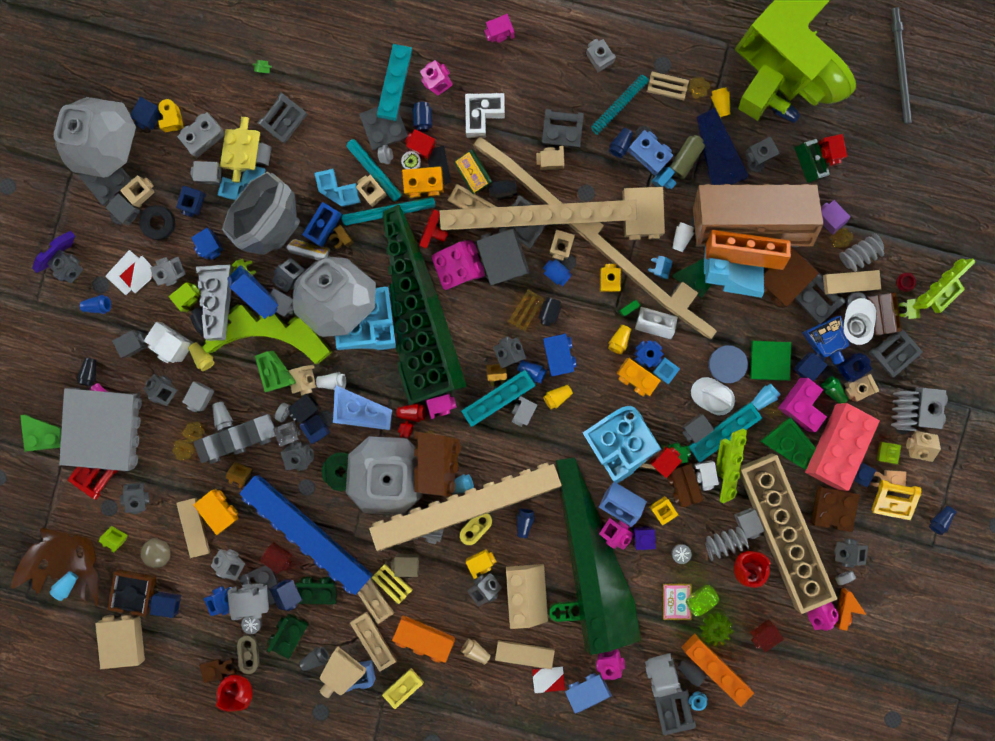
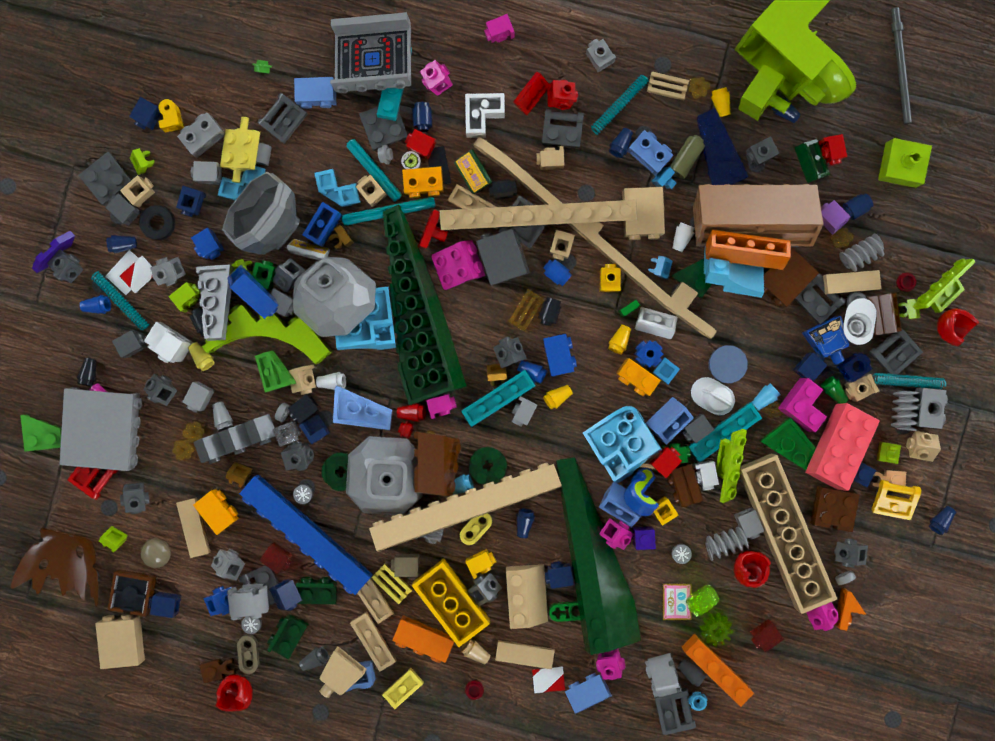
(63, 586): medium azure cone -> none
(94, 136): light grey rock -> none
(103, 282): none -> teal piece
(120, 243): none -> dark blue cone
(139, 161): none -> lime tile
(258, 271): none -> green brick
(303, 494): none -> light grey tile
(314, 92): none -> medium blue brick
(372, 52): none -> panel
(451, 602): none -> yellow brick
(474, 690): none -> dark red plate
(493, 456): none -> dark green plate
(531, 93): none -> red plate
(559, 575): none -> dark blue brick
(561, 94): none -> red brick
(635, 496): none -> blue animal
(669, 420): none -> medium blue brick
(770, 360): green tile -> none
(858, 206): none -> dark blue brick
(905, 162): none -> lime brick
(914, 383): none -> teal piece
(955, 325): none -> red piece

